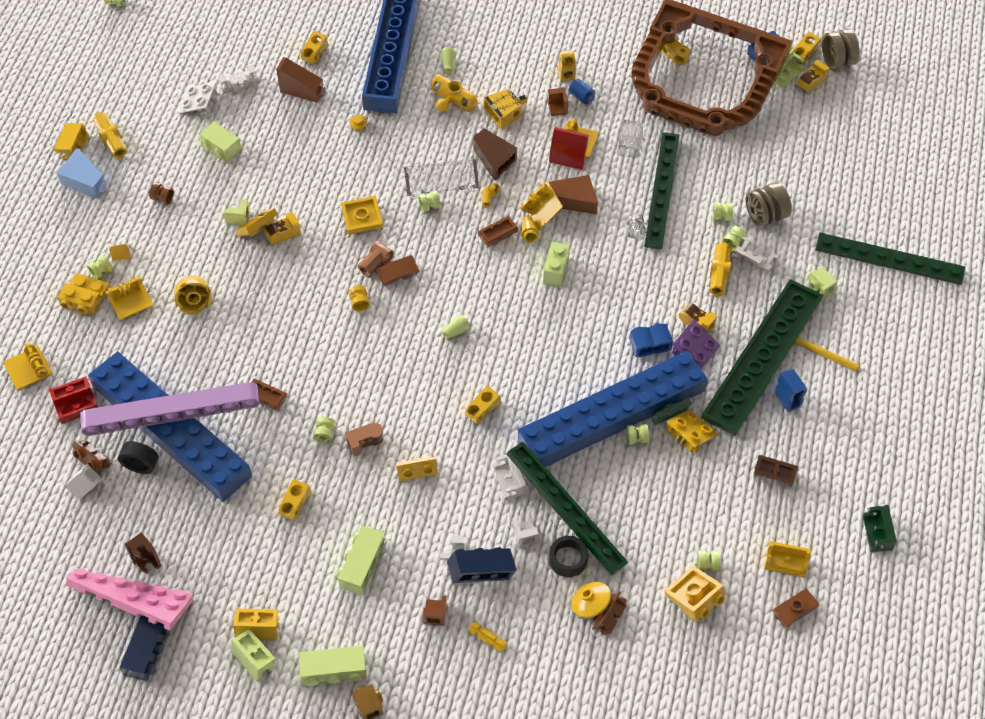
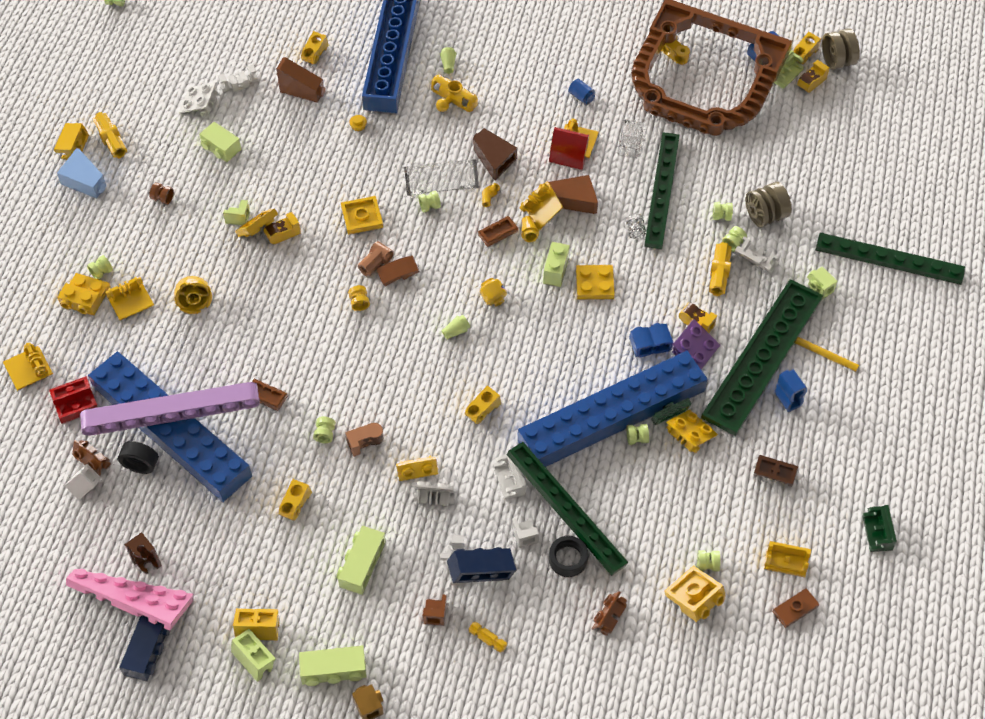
(120, 252): yellow slope -> none
(425, 487): none -> white hinge
(493, 292): none -> yellow head
(504, 107): yellow torso -> none
(557, 101): dark orange panel -> none
(566, 63): yellow leg -> none
(591, 600): yellow dish -> none
(594, 282): none -> yellow plate

